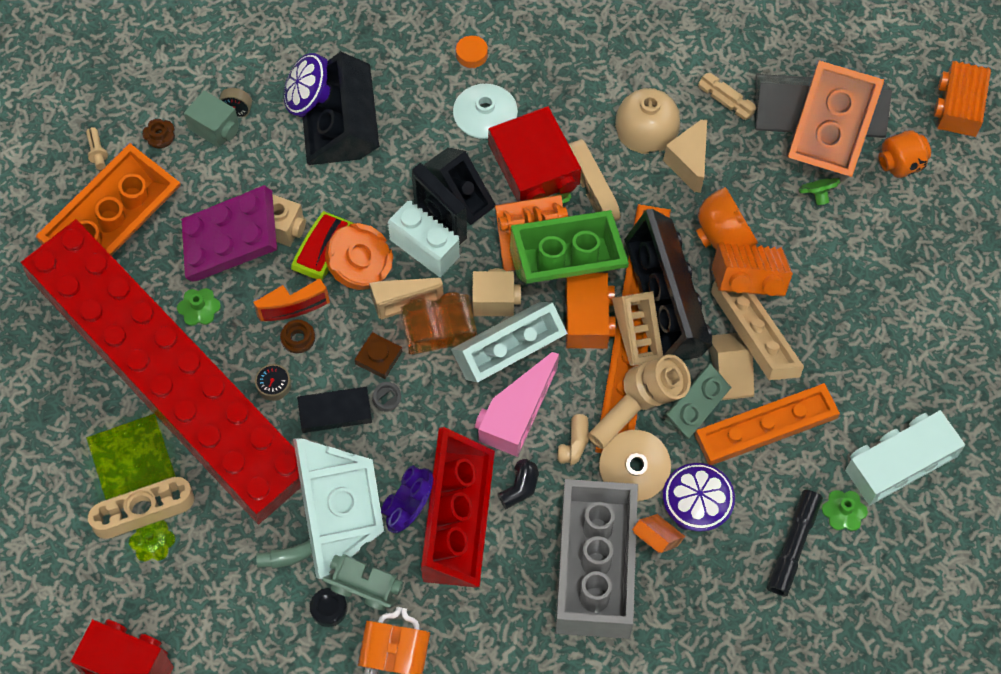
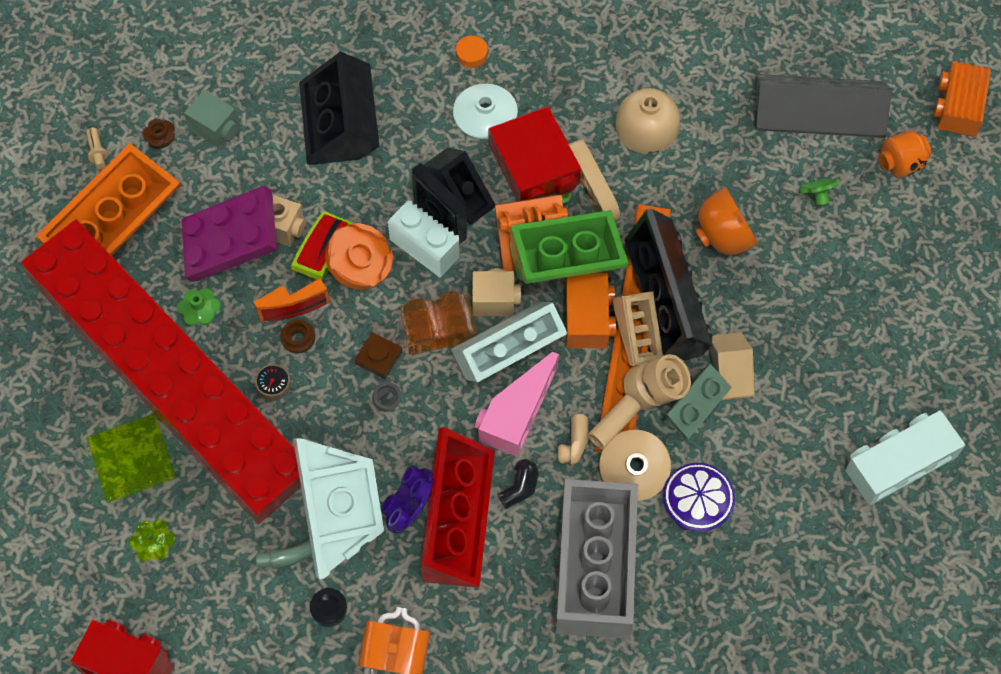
(127, 501): tan beam -> none
(237, 99): tile -> none
(306, 84): dark purple dish -> none
(334, 409): black tile -> none
(349, 579): sand green hinge -> none
(391, 295): tan slope -> none
(658, 533): orange tile -> none
(687, 155): tan slope -> none
(727, 96): tan axle -> none
(751, 269): orange brick -> none
(759, 334): tan plate -> none
(766, 424): orange plate -> none
(787, 563): black piece -> none
(835, 118): orange brick -> none
(842, 516): bright green plant -> none

